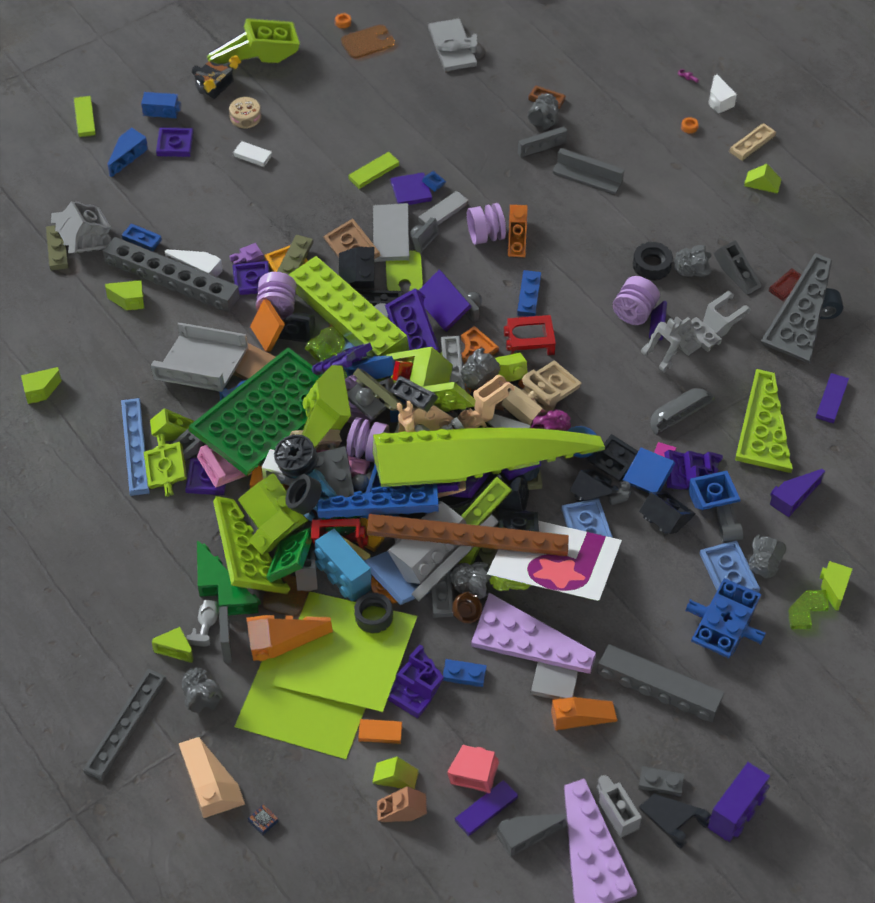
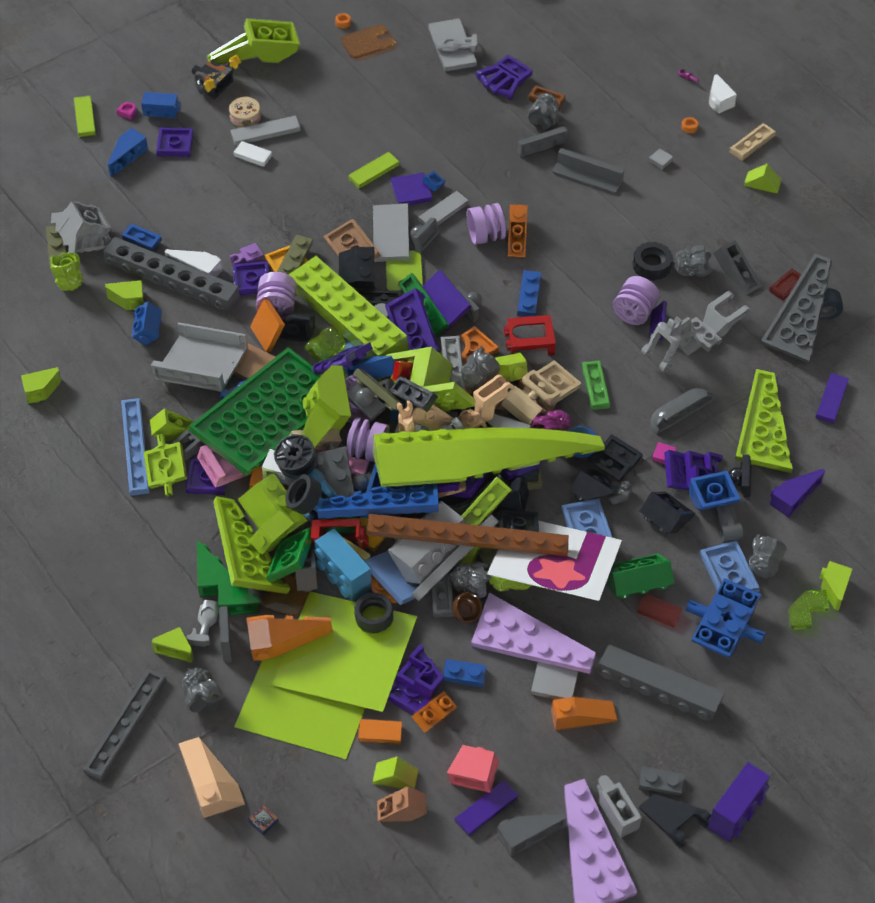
(67, 271): none -> lime hair
(127, 110): none -> dark pink tile
(146, 323): none -> blue brick
(265, 130): none -> light grey tile
(434, 711): none -> orange slope
(435, 317): none -> green tile
(510, 69): none -> dark purple plate
(595, 385): none -> bright green tile
(640, 575): none -> green slope
(649, 471): blue tile -> none
(659, 610): none -> clear red tile
(660, 159): none -> light grey tile
(743, 475): none -> black tile

